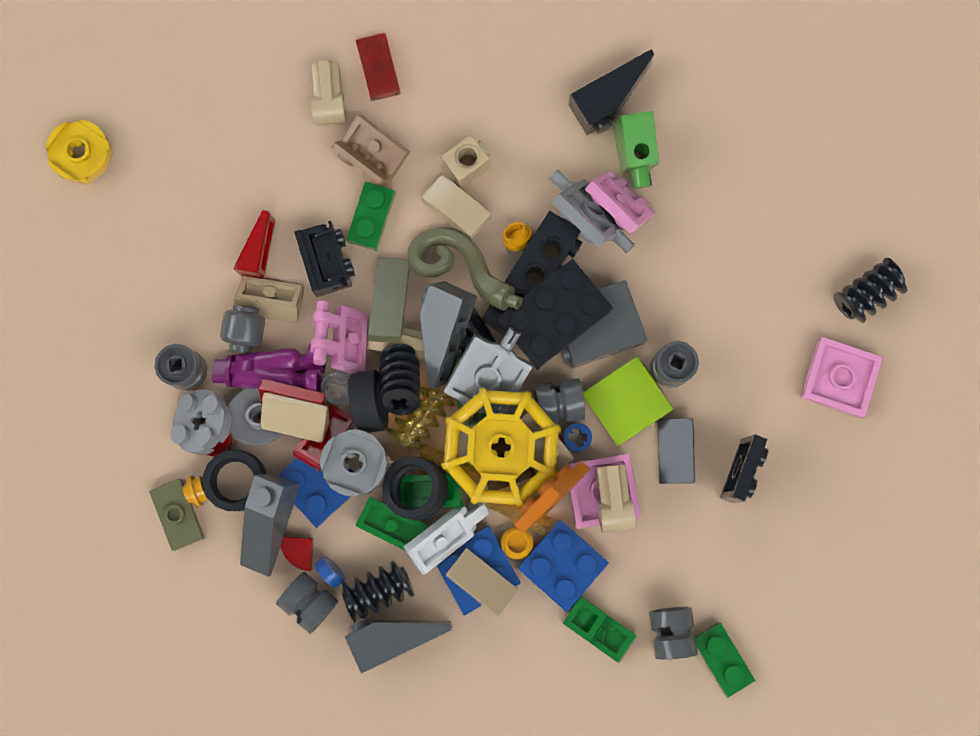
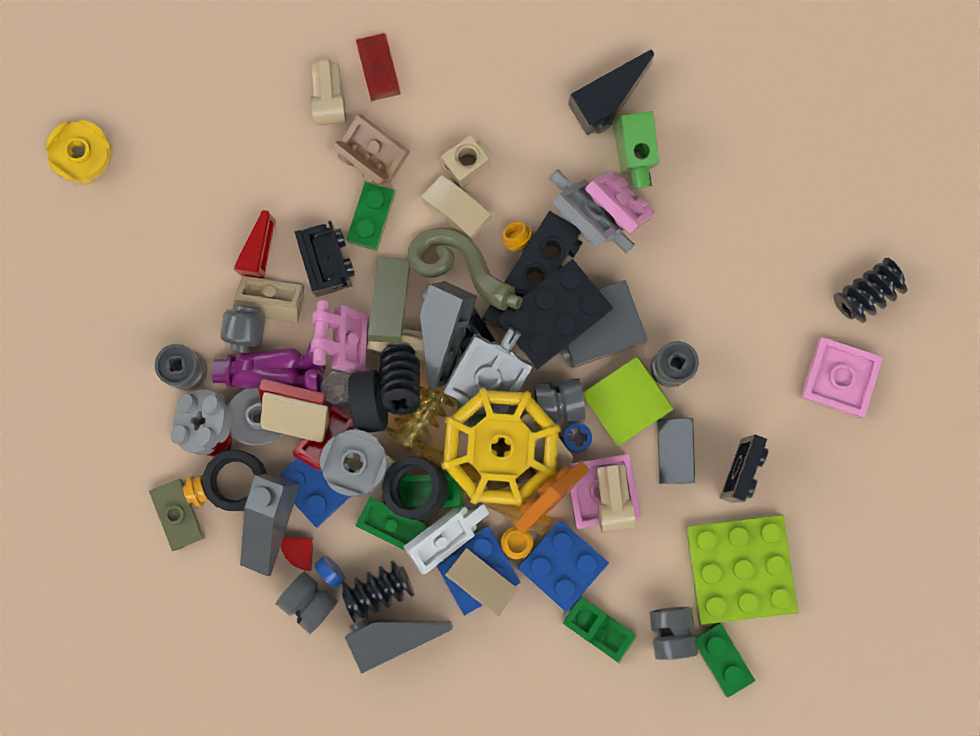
(741, 569): none -> lime plate

